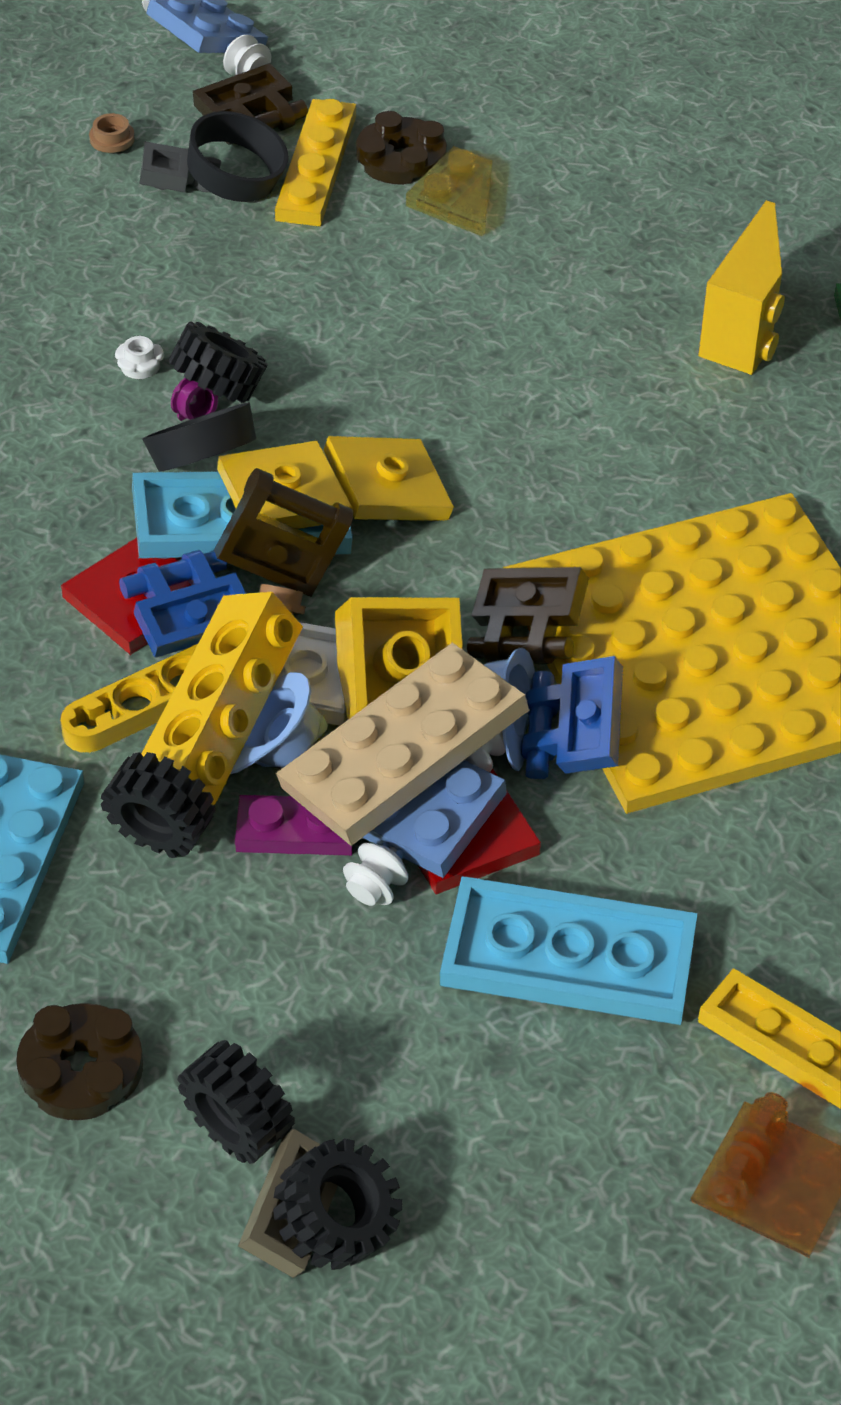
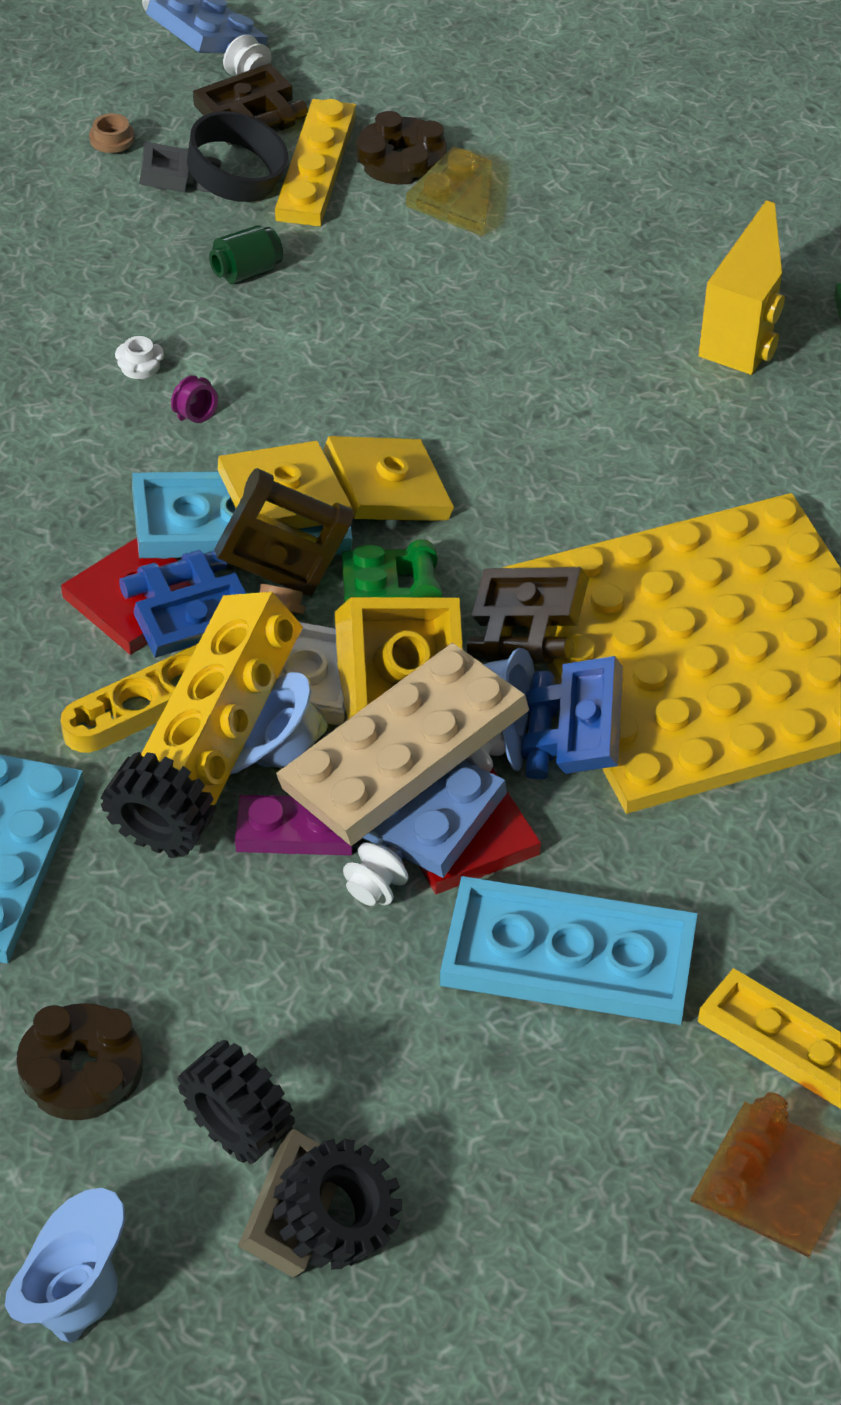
(70, 1269): none -> light blue piece
(201, 437): black tyre -> none
(218, 362): black tyre -> none
(246, 253): none -> dark green brick
(374, 571): none -> green plate

